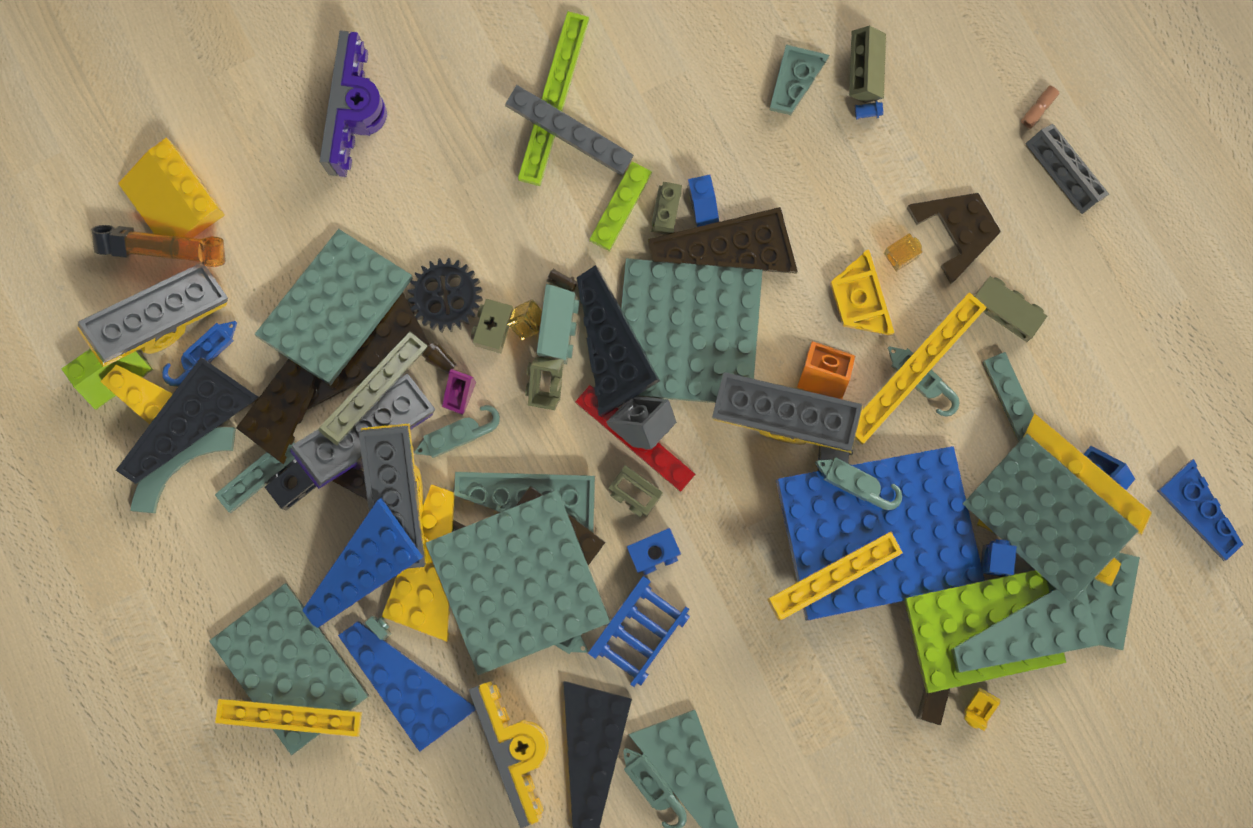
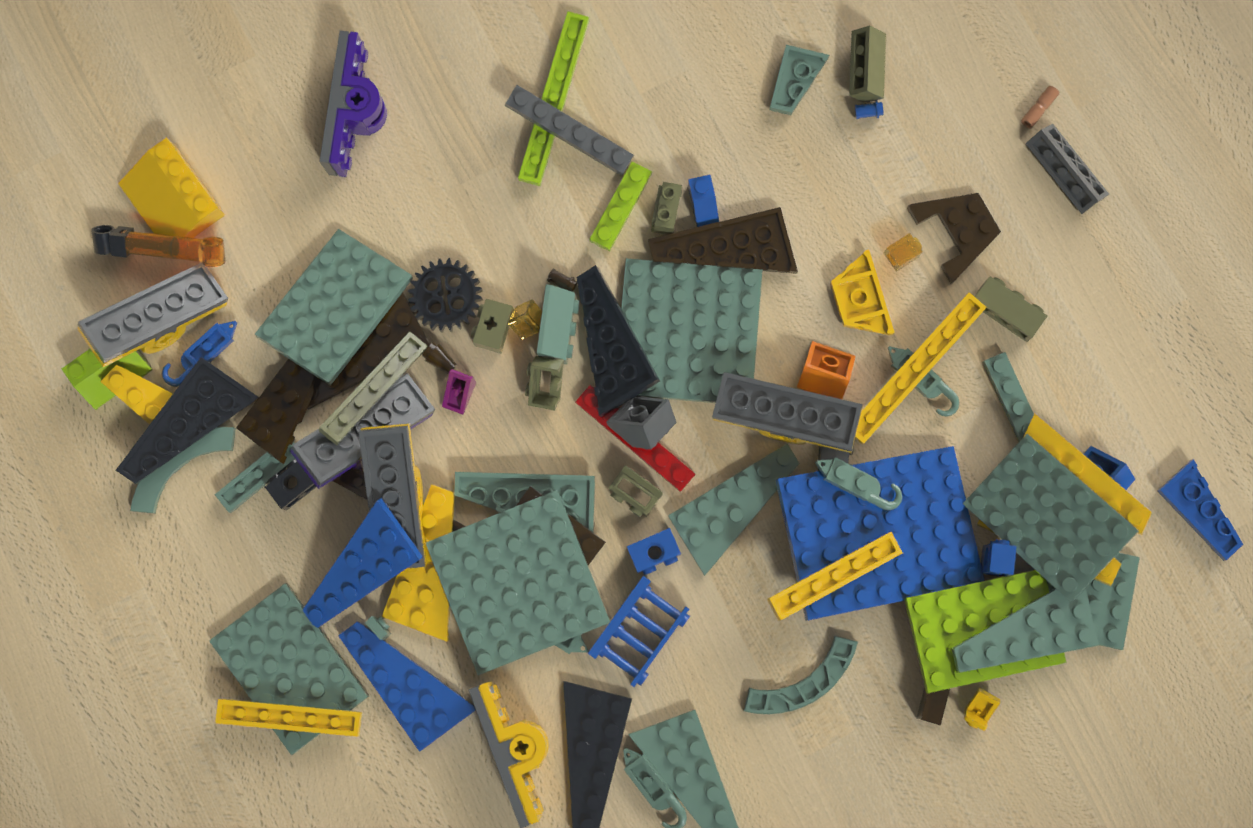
(456, 434): sand green plate -> none
(721, 514): none -> sand green wing
(809, 688): none -> sand green tile

